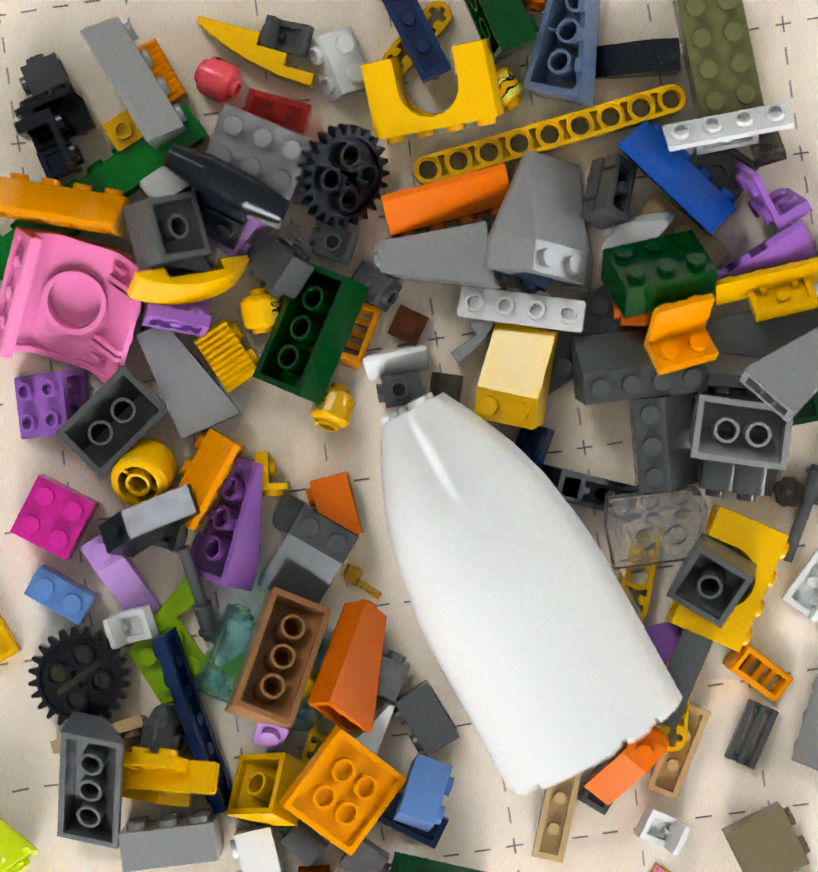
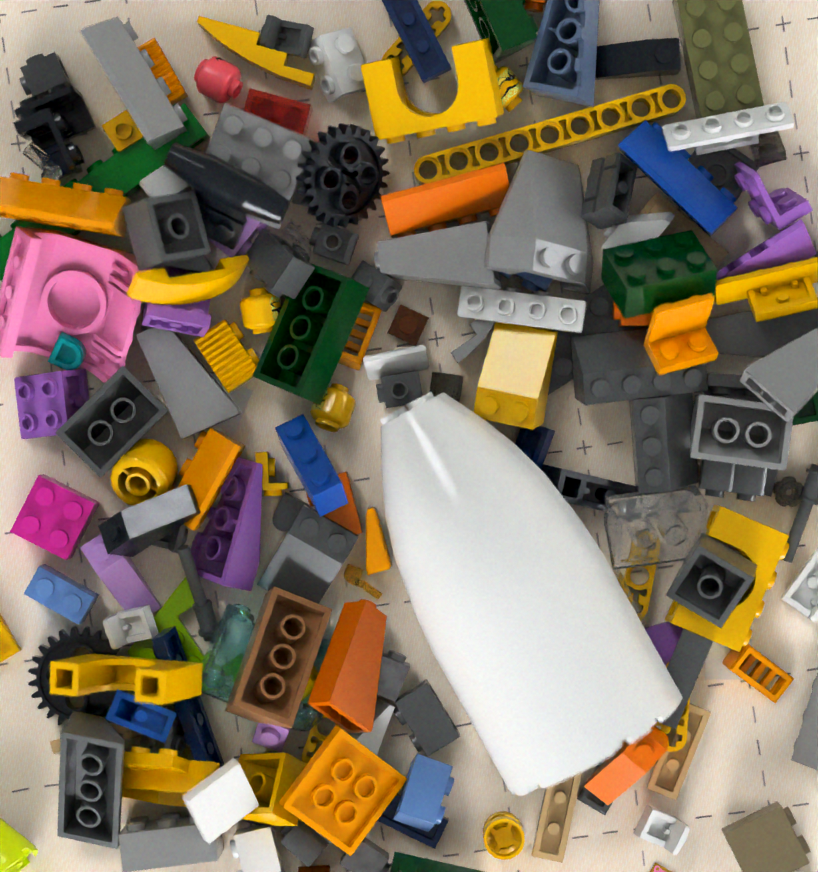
(43, 161): none -> clear arm
(67, 352): none -> teal tile
(141, 717): none -> blue slope
(151, 679): none -> yellow arch
(220, 800): none -> white tile
(311, 465): none -> blue brick
(376, 548): none -> light orange slope
(503, 835): none -> yellow wheel
(741, 758): dark grey tile -> none

